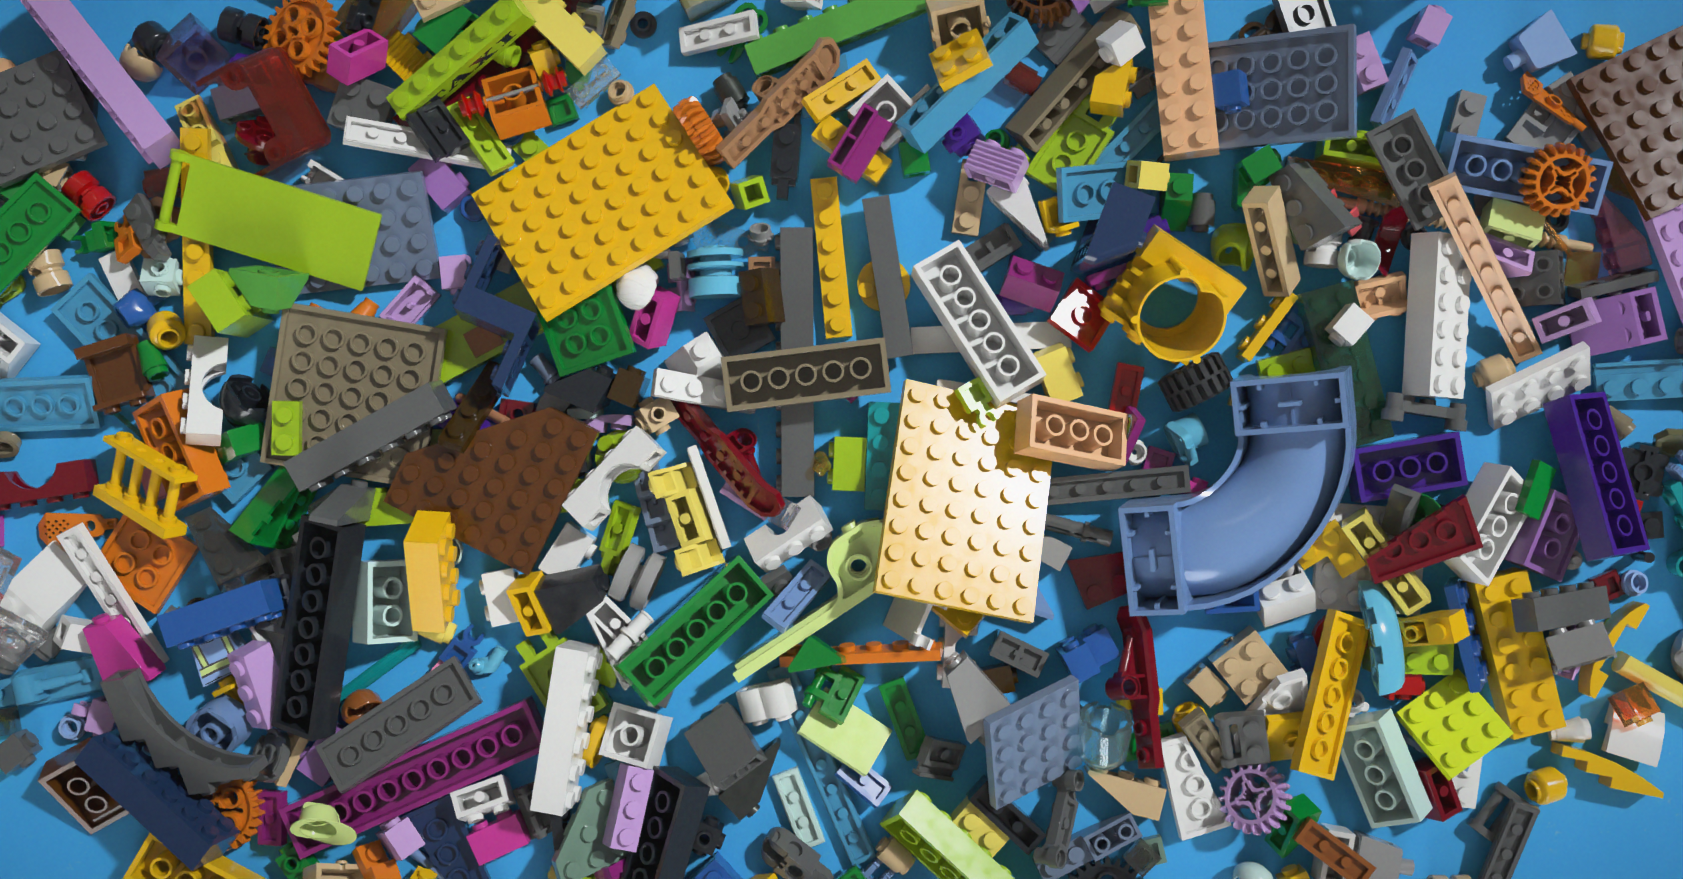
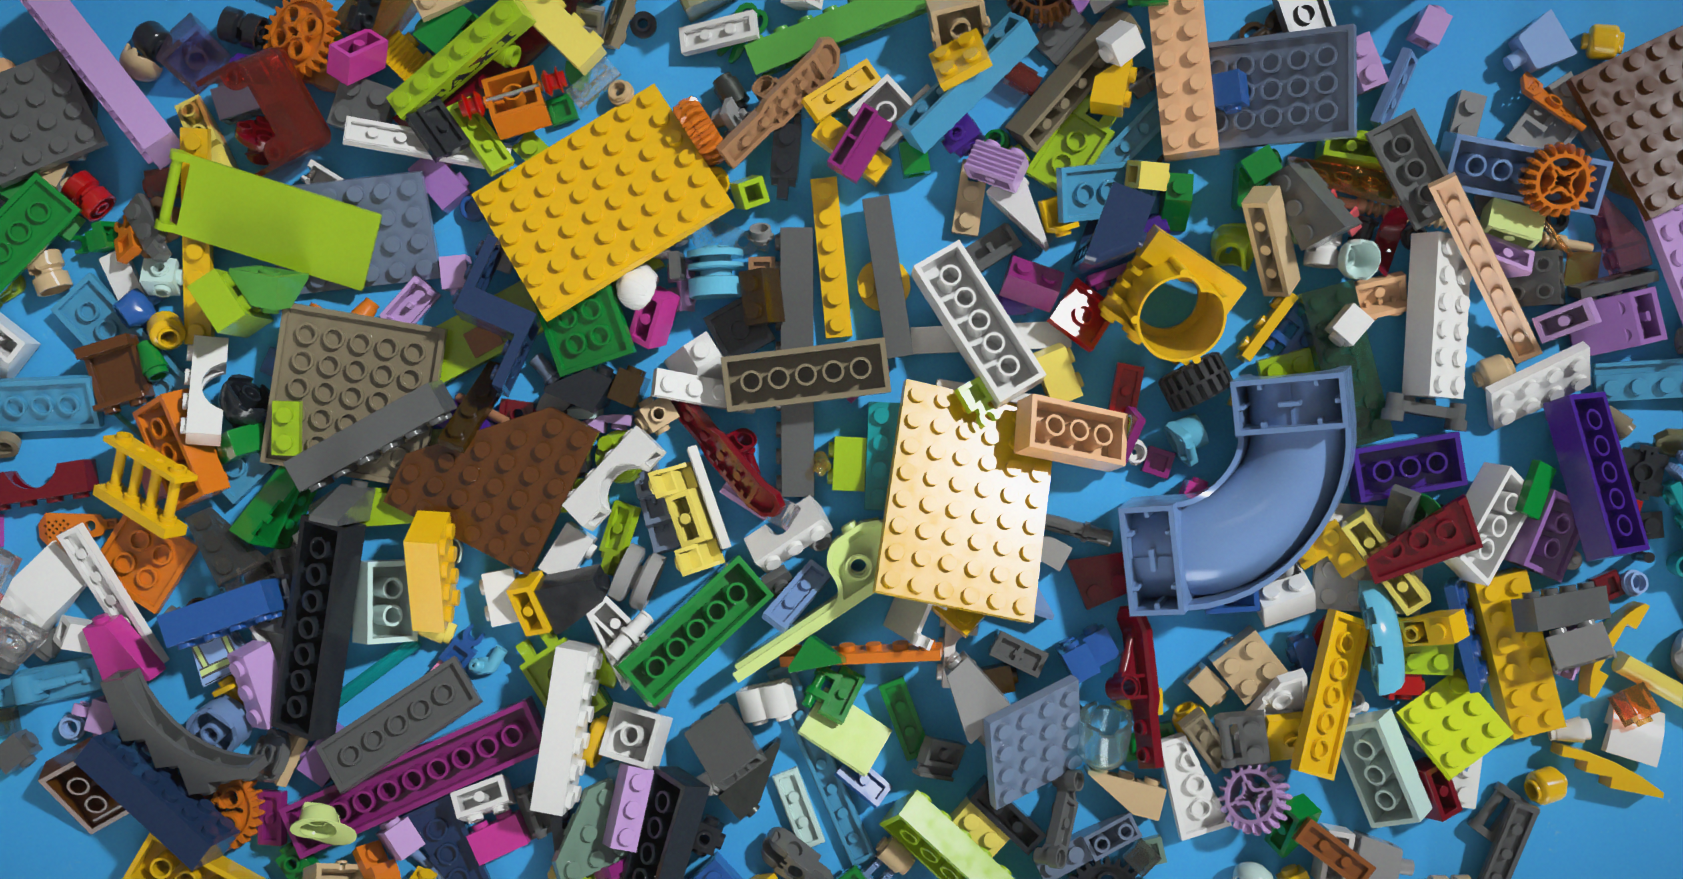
(358, 704): dark orange hair -> none
(544, 58): yellow brick -> none
(1119, 485): dark grey plate -> none
(1202, 212): dark grey brick -> none

